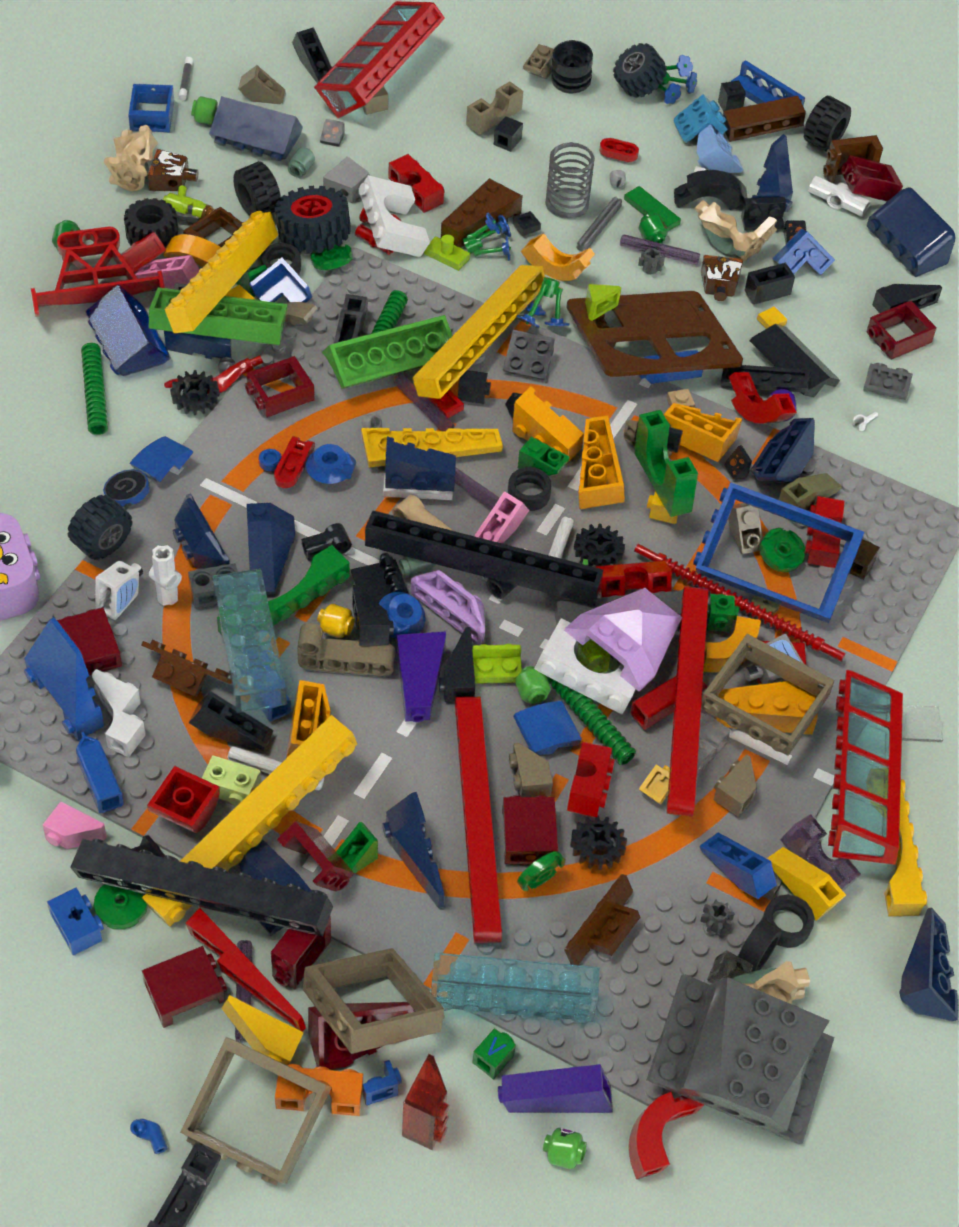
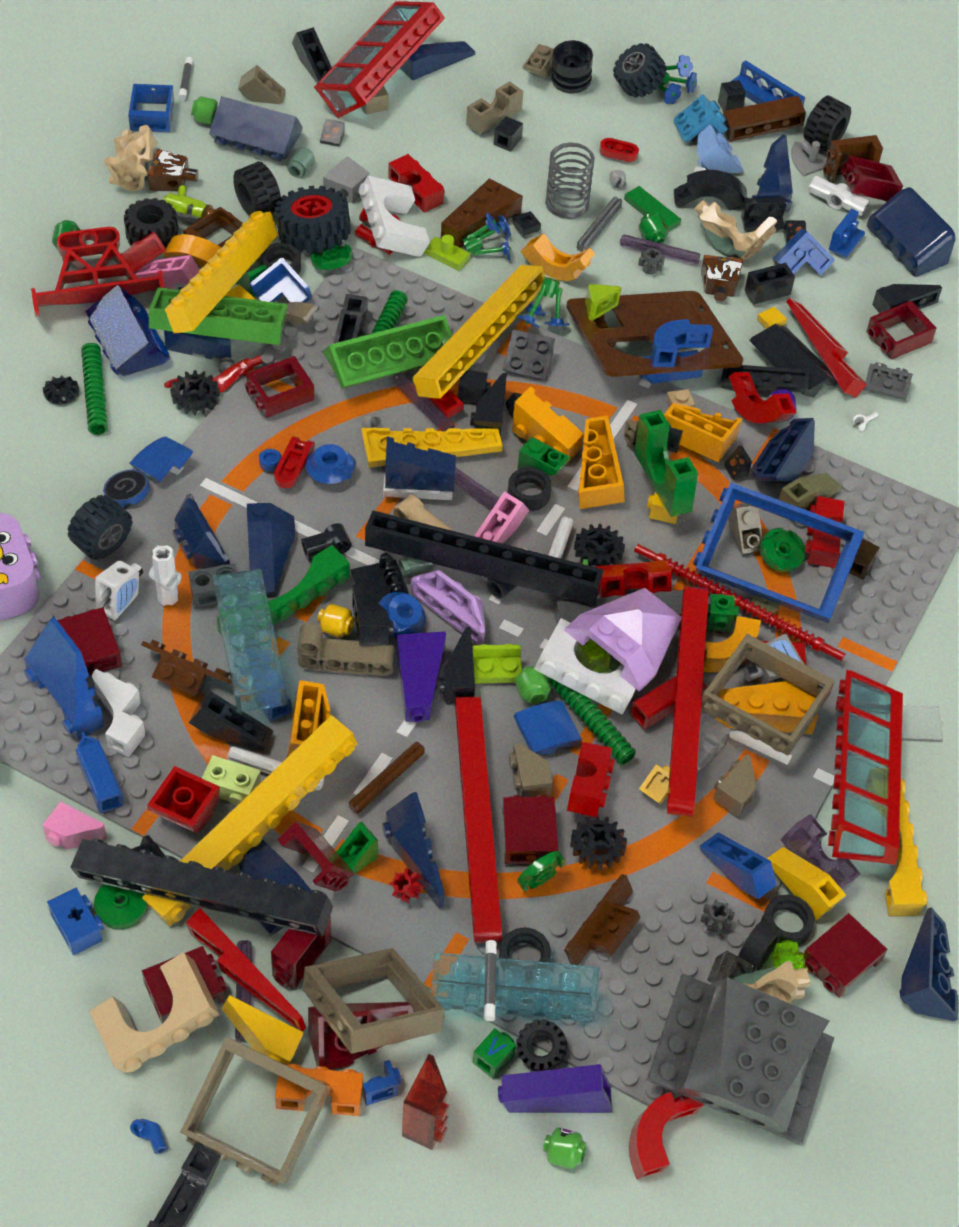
(62, 396): none -> black gear
(191, 1010): none -> tan arch
(386, 777): none -> reddish brown axle
(406, 885): none -> red gear
(435, 57): none -> dark blue wedge
(490, 407): none -> black slope
(490, 980): none -> dark grey bar
(529, 936): none -> black tyre
(558, 1050): none -> black tyre
(677, 335): none -> blue arch
(788, 951): none -> clear neon green brick
(808, 157): none -> light grey shield
(829, 349): none -> red slope
(843, 954): none -> dark red panel
(846, 235): none -> blue bracket

